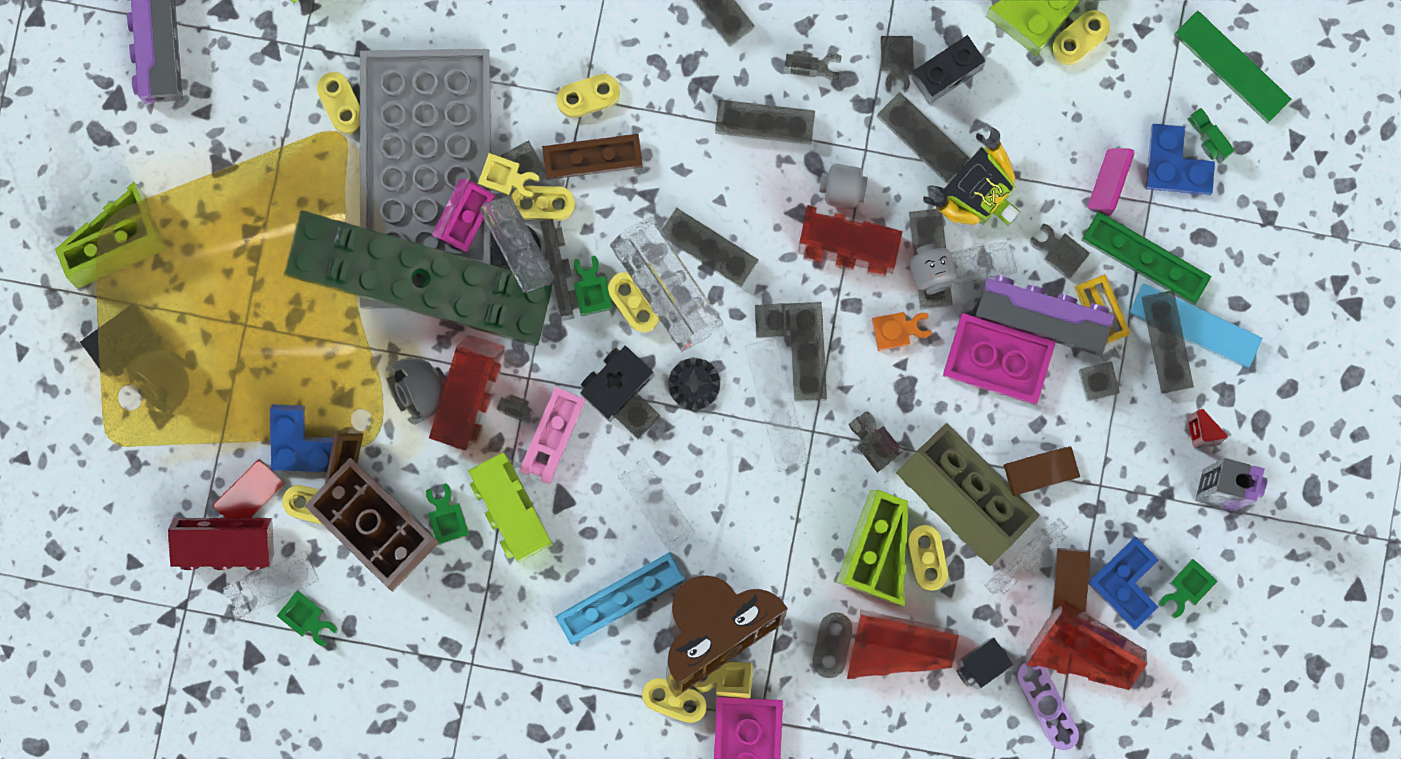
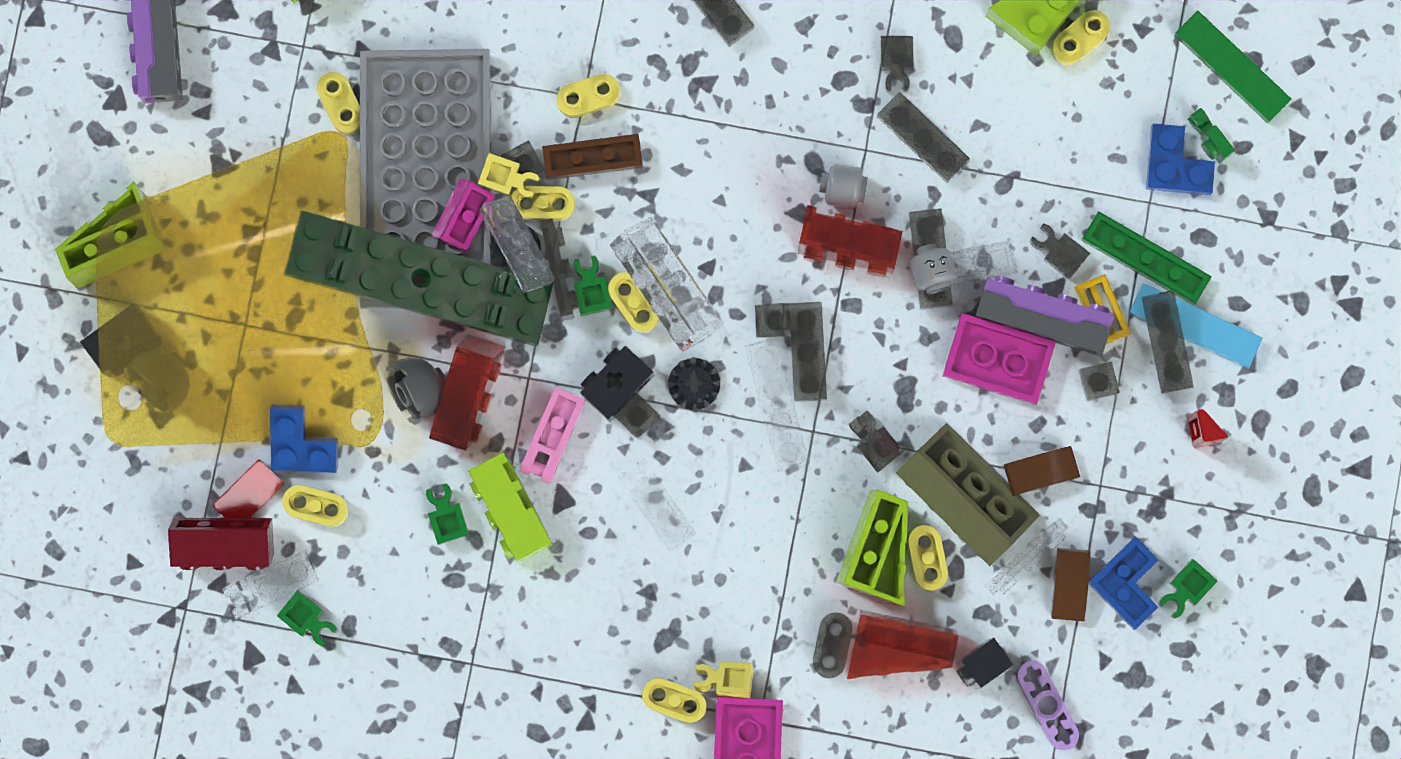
(345, 445): reddish brown slope -> none
(372, 524): reddish brown brick -> none
(516, 408): clear smoke plate -> none
(620, 598): medium azure tile -> none
(709, 247): clear smoke plate -> none
(715, 626): reddish brown brick -> none
(764, 122): clear smoke plate -> none
(804, 64): clear smoke plate -> none
(894, 331): orange plate -> none
(948, 69): black brick -> none
(979, 186): torso -> none
(1086, 648): clear red wedge -> none
(1111, 180): dark pink slope -> none
(1231, 484): dark grey piece -> none

